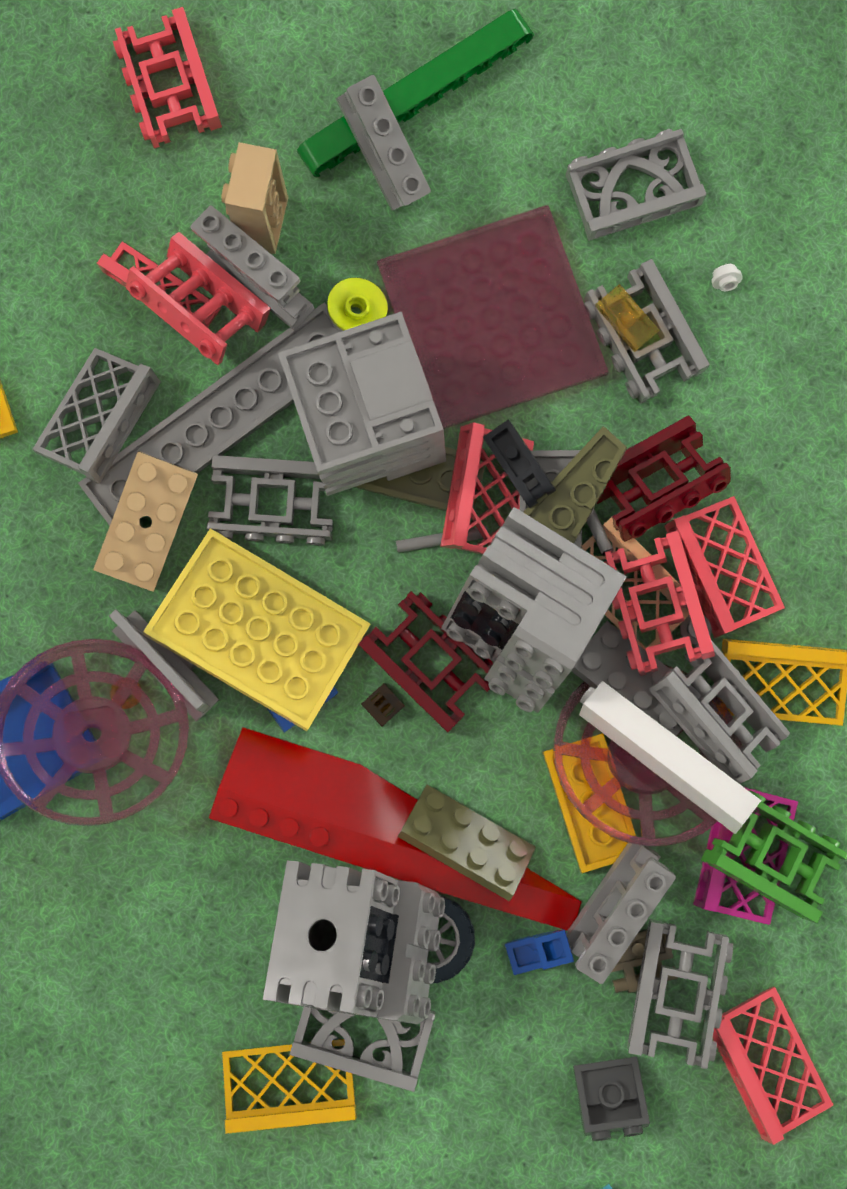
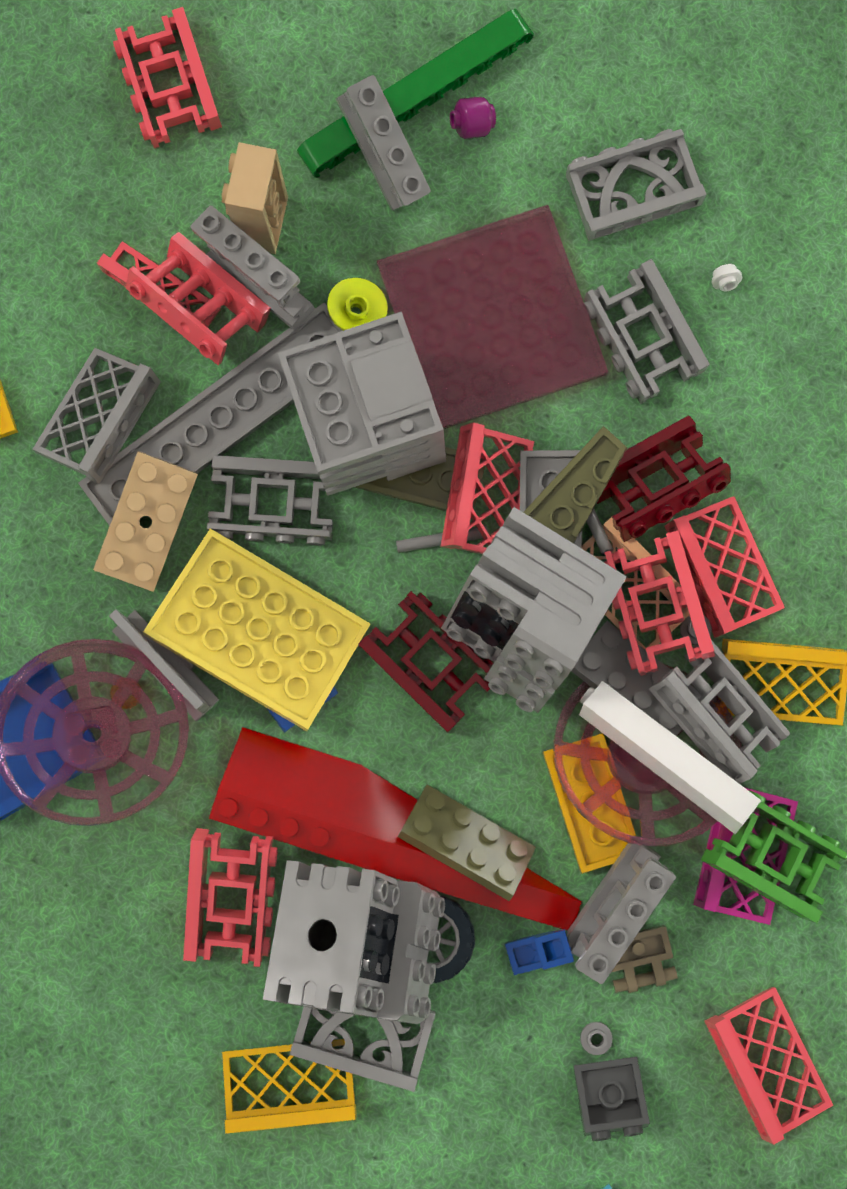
(205, 896): none -> coral fence
(382, 705): dark brown tile -> none
(473, 117): none -> magenta head
(518, 462): black plate -> none
(594, 1028): none -> light grey plate
(627, 318): clear yellow plate -> none
(651, 987): light grey fence -> none

